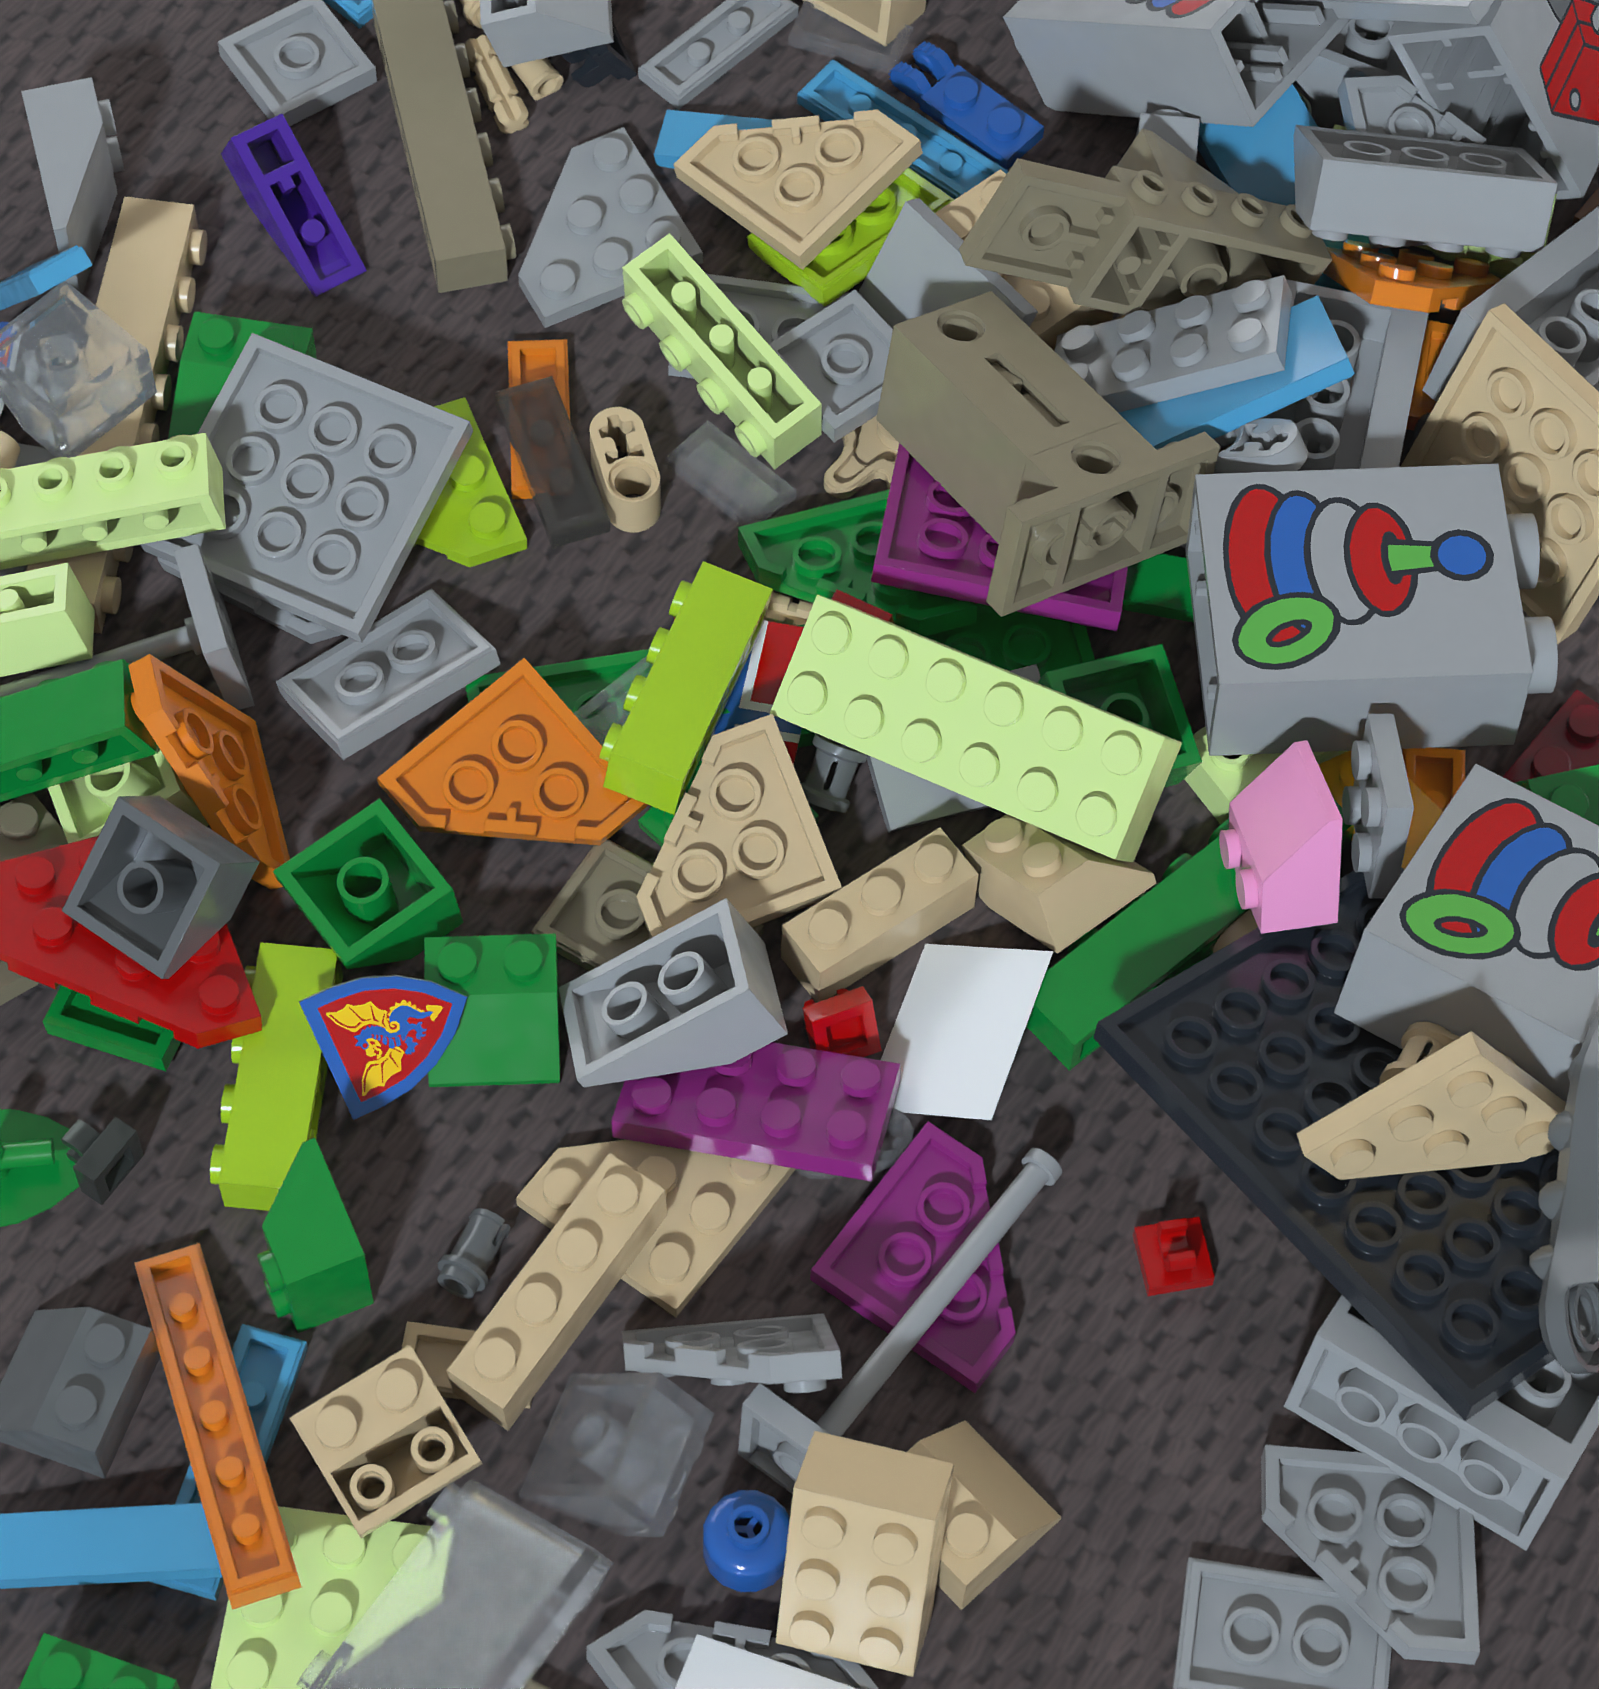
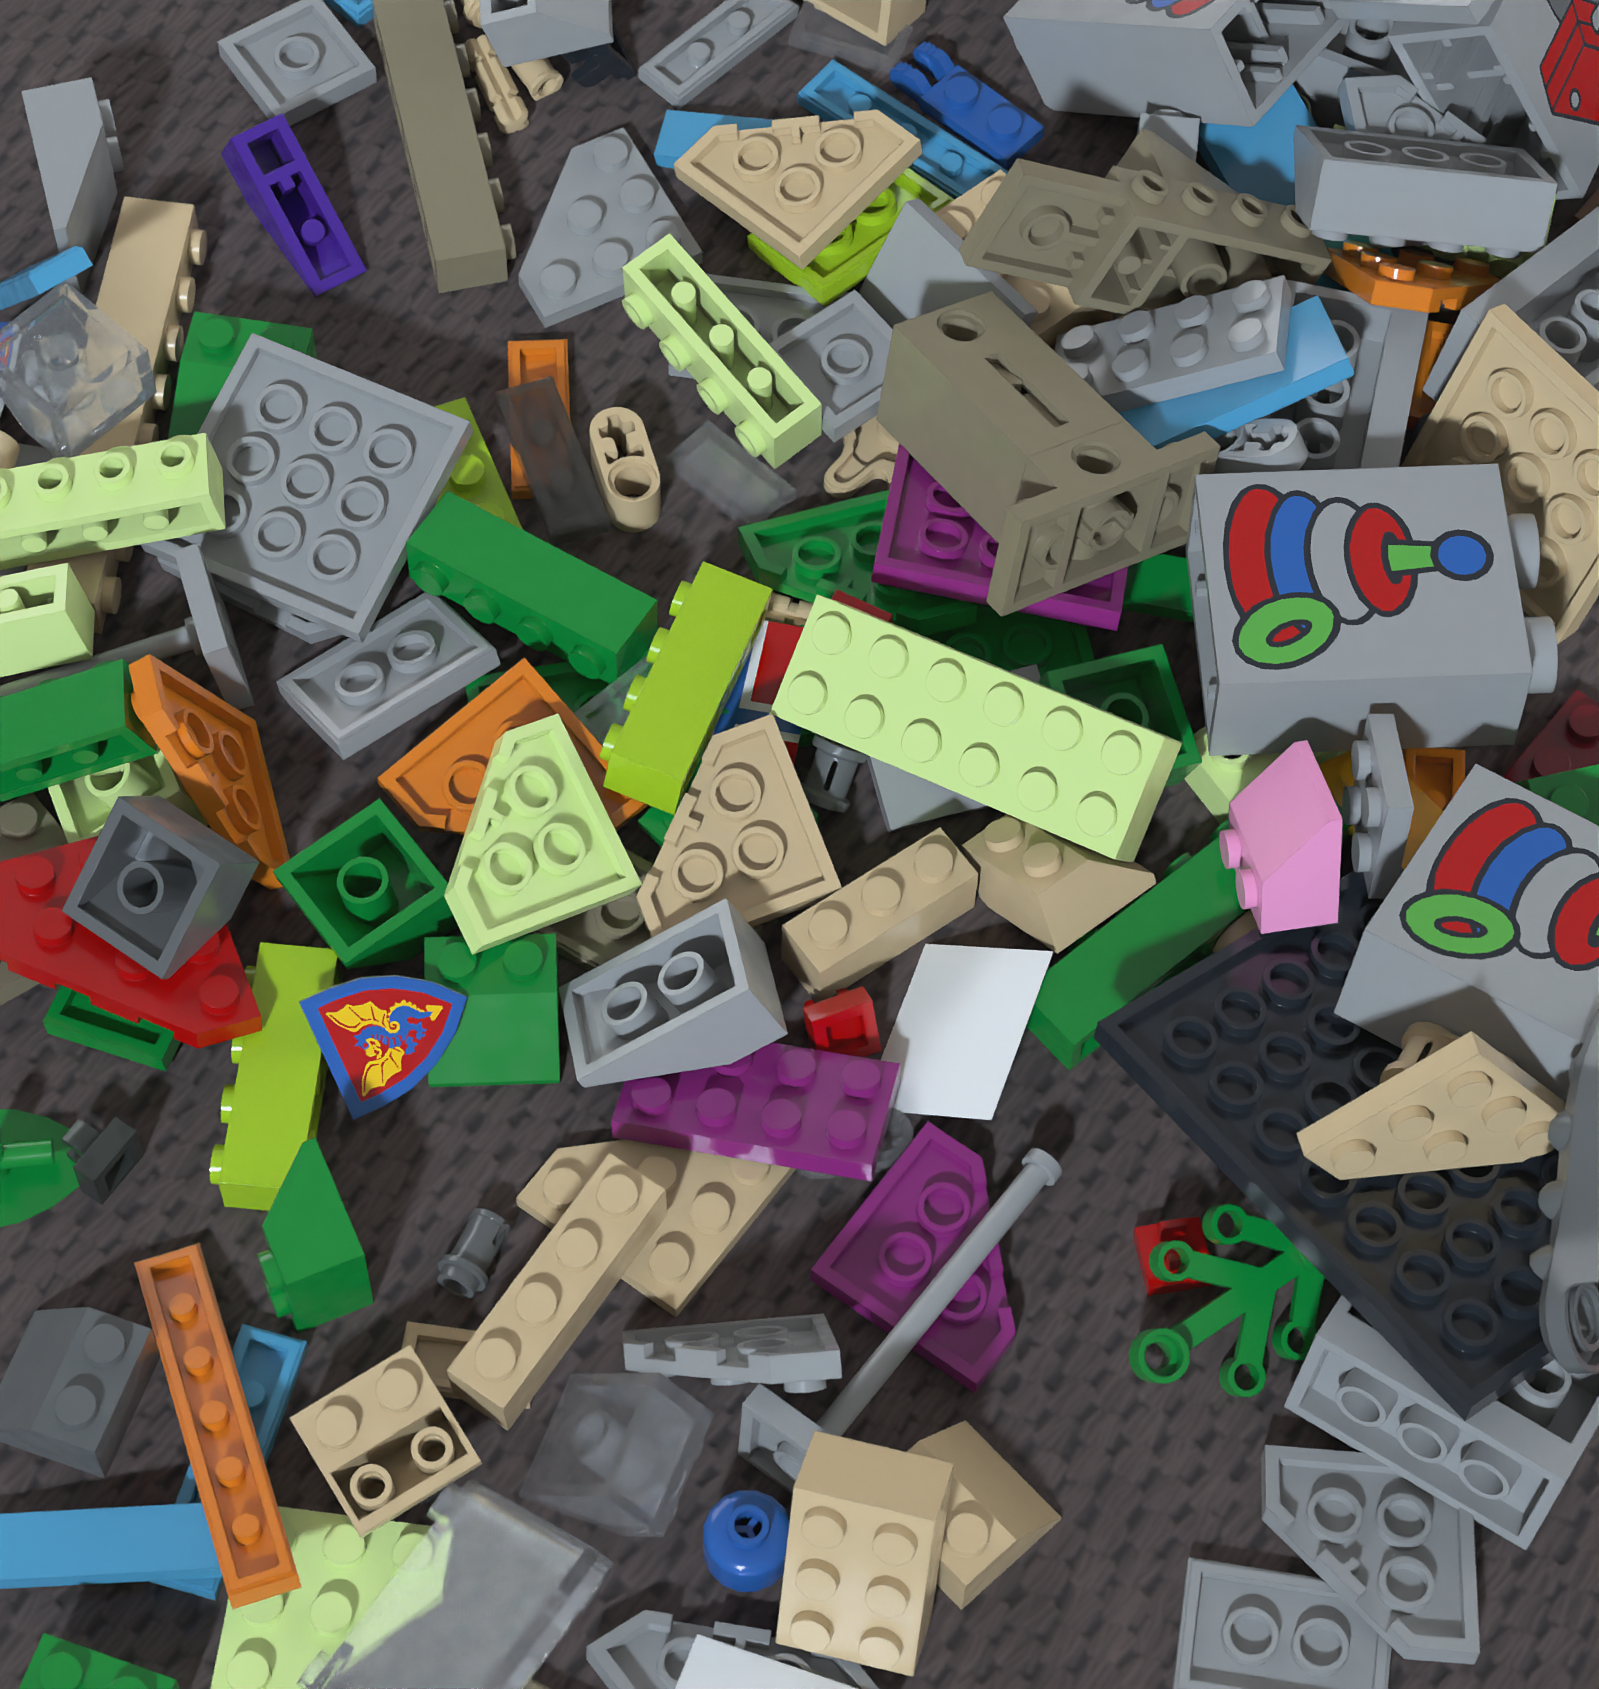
(531, 589): none -> green brick
(535, 841): none -> yellowish green plate
(1248, 1294): none -> green plant

